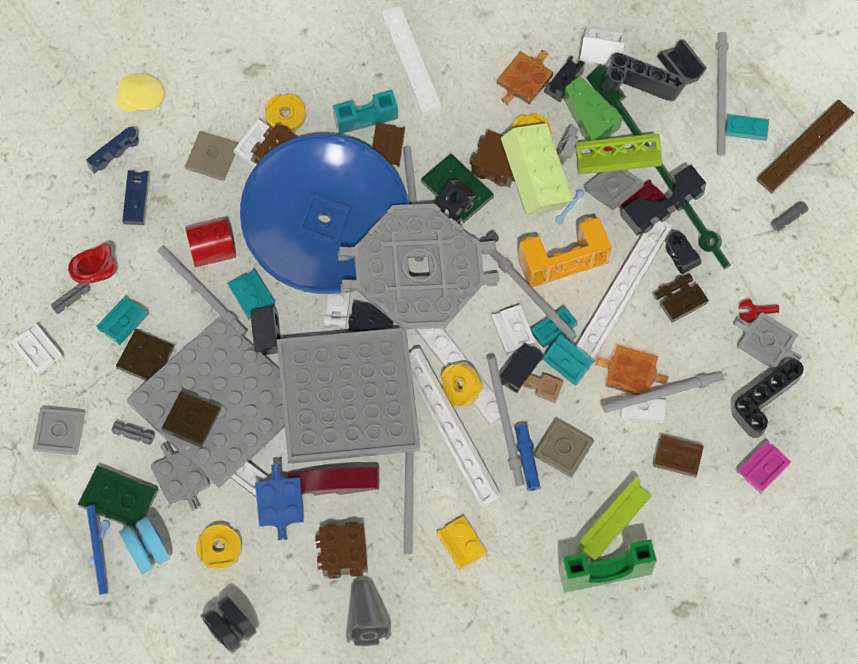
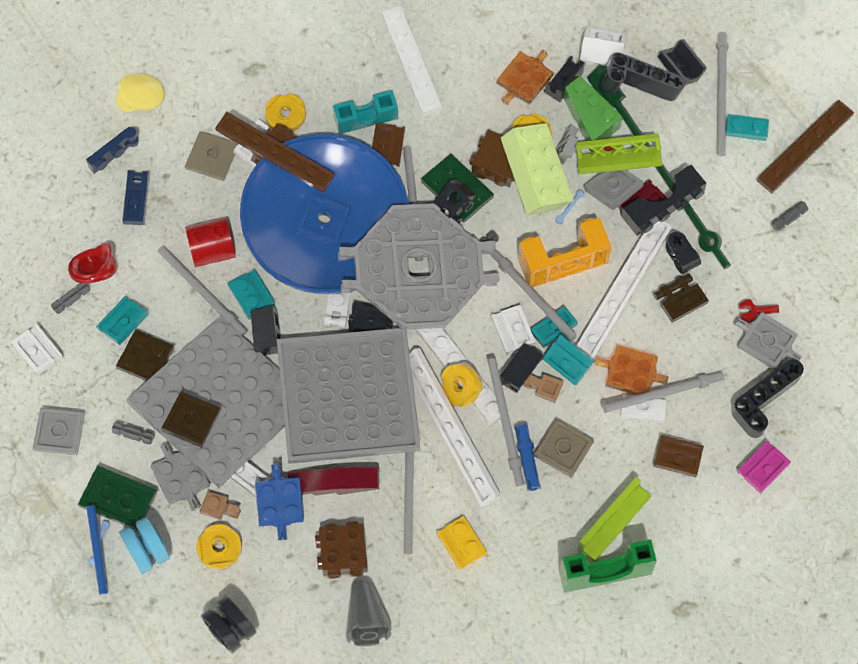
(217, 505): none -> medium nougat plate
(275, 152): none -> reddish brown tile

